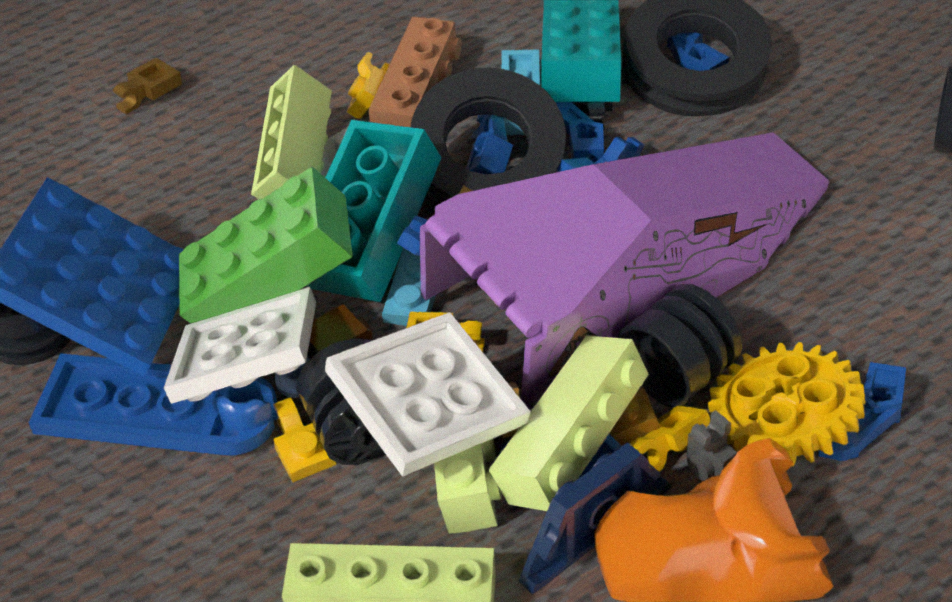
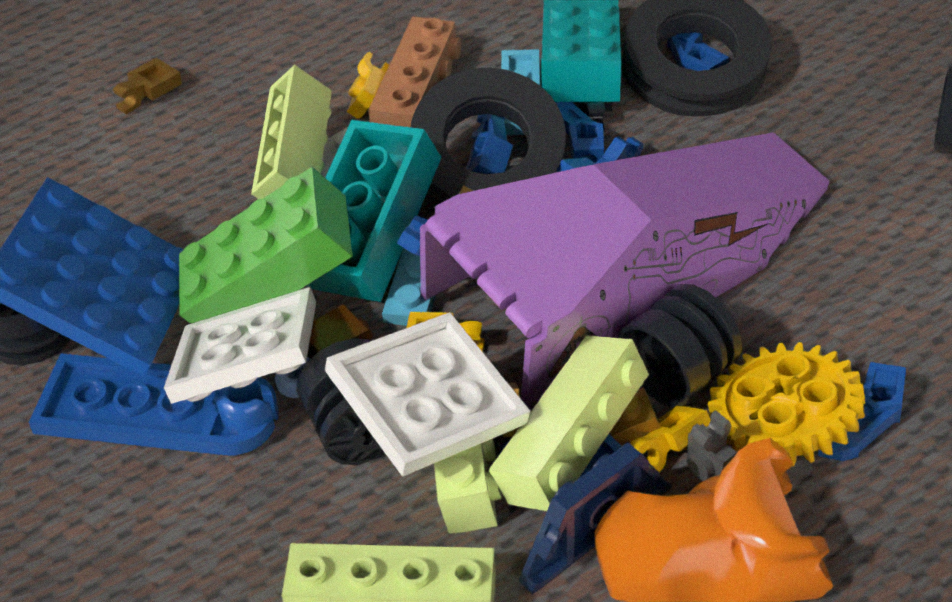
(299, 445): yellow plate -> none

